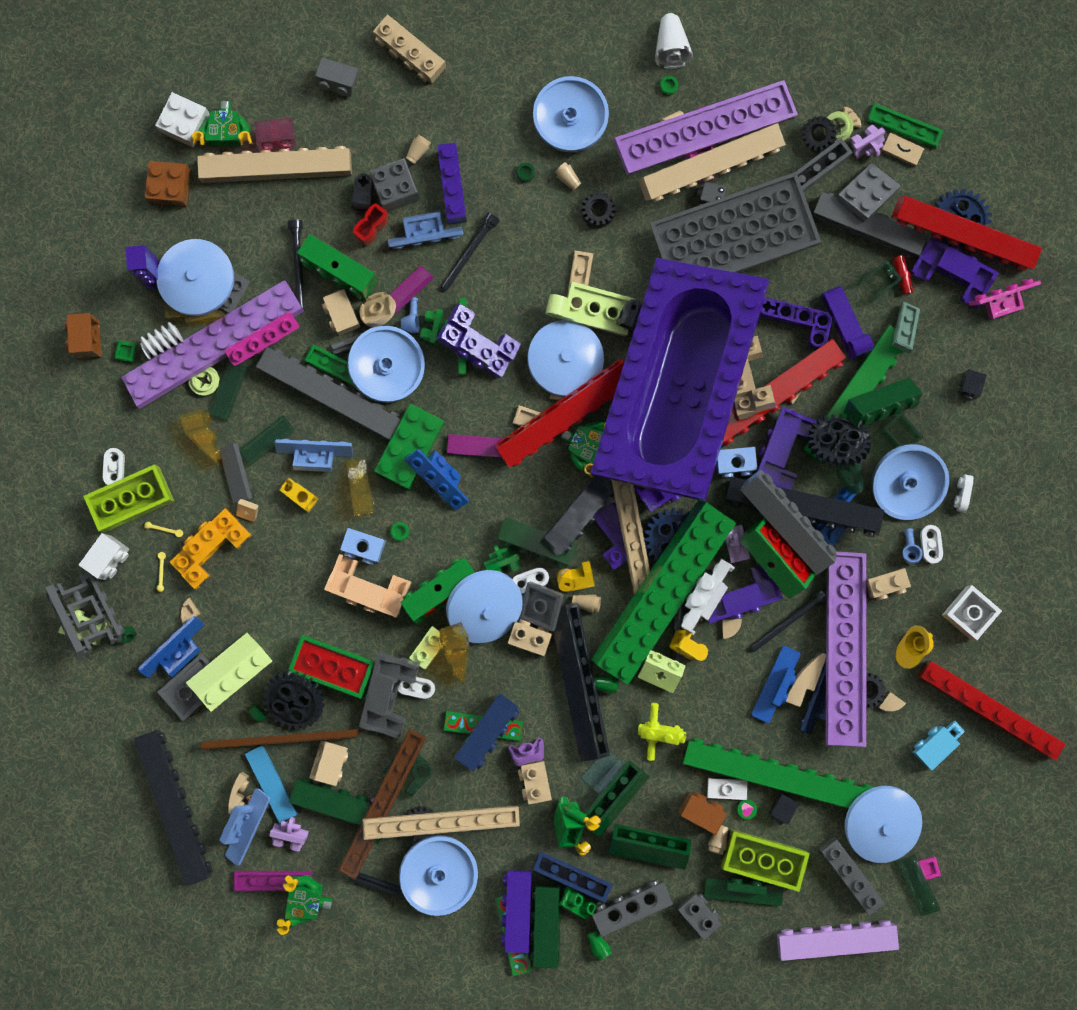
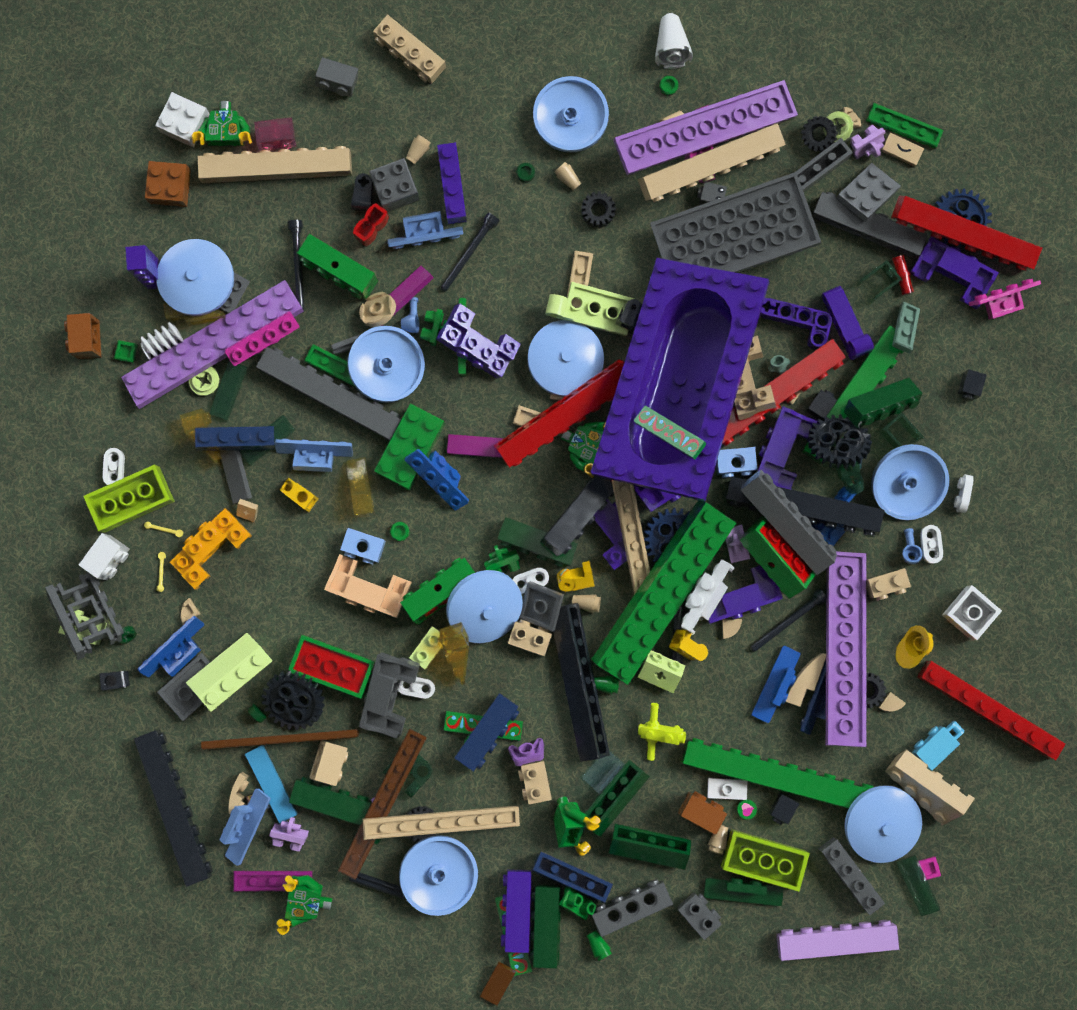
(114, 680): none -> black leg
(234, 438): none -> dark blue brick
(341, 312): tan brick -> none
(497, 983): none -> reddish brown tile
(670, 432): none -> tile
(779, 364): none -> sand green plate
(821, 404): none -> black brick
(928, 788): none -> tan wedge

